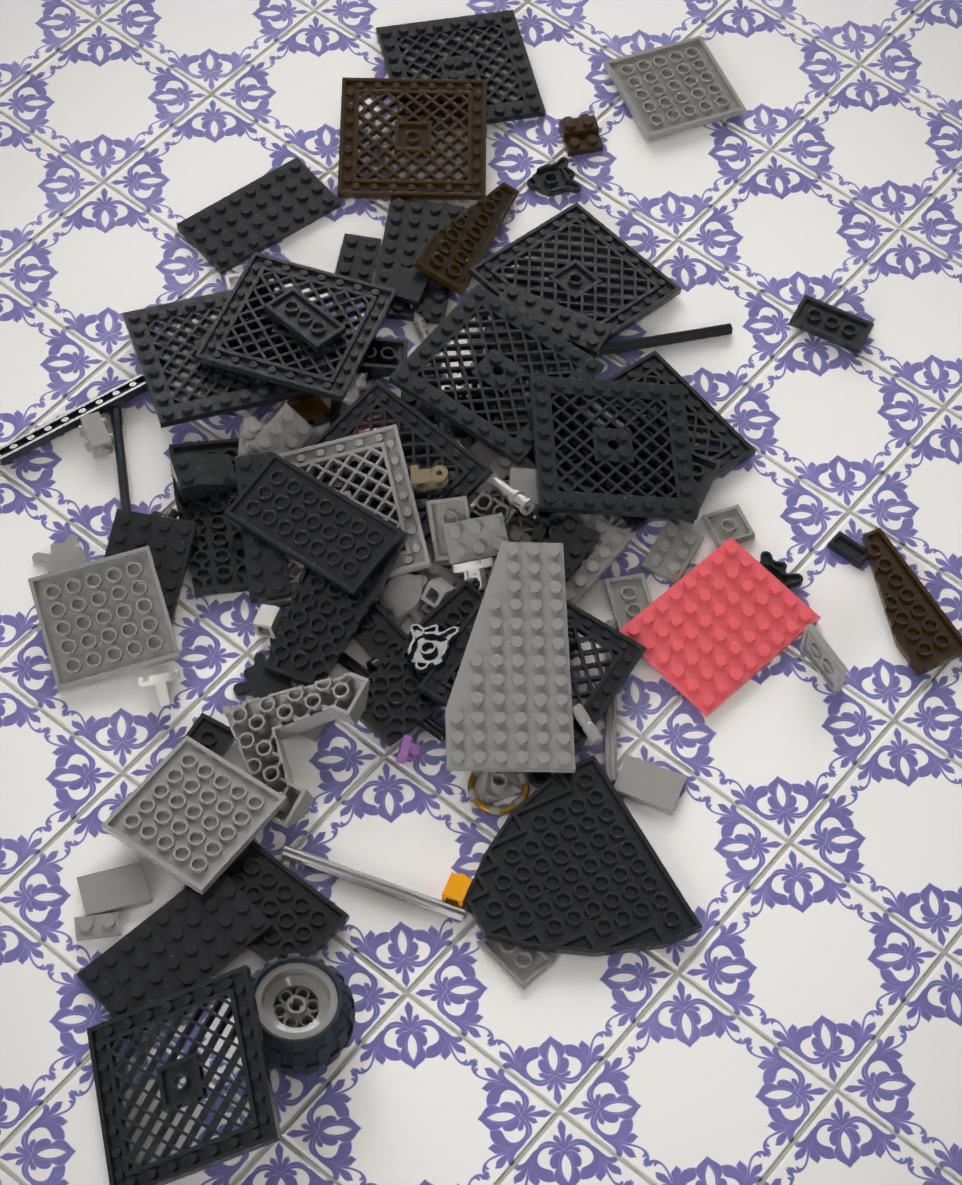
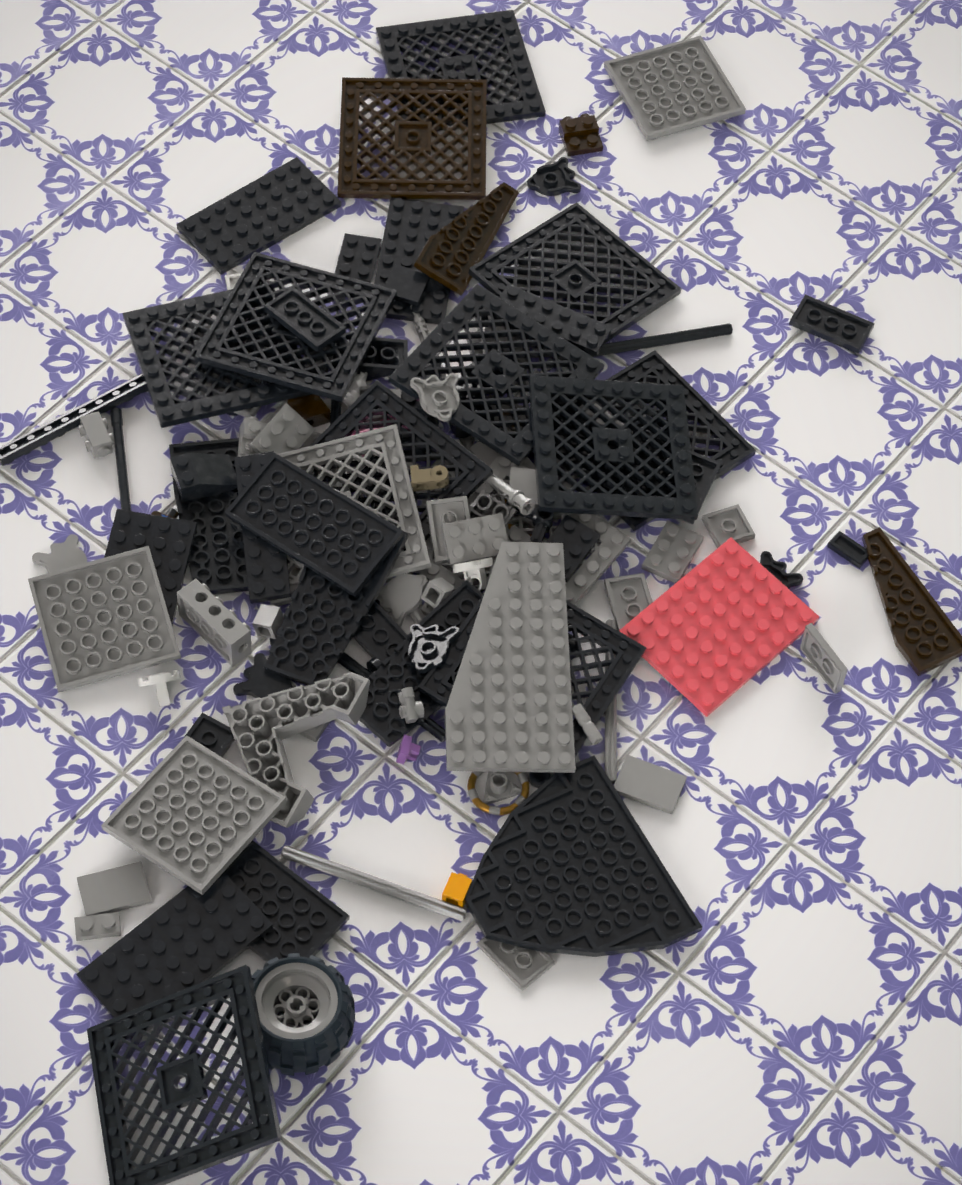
(214, 622): none -> light grey brick
(410, 709): none -> light grey plate
(438, 396): none -> light grey tile

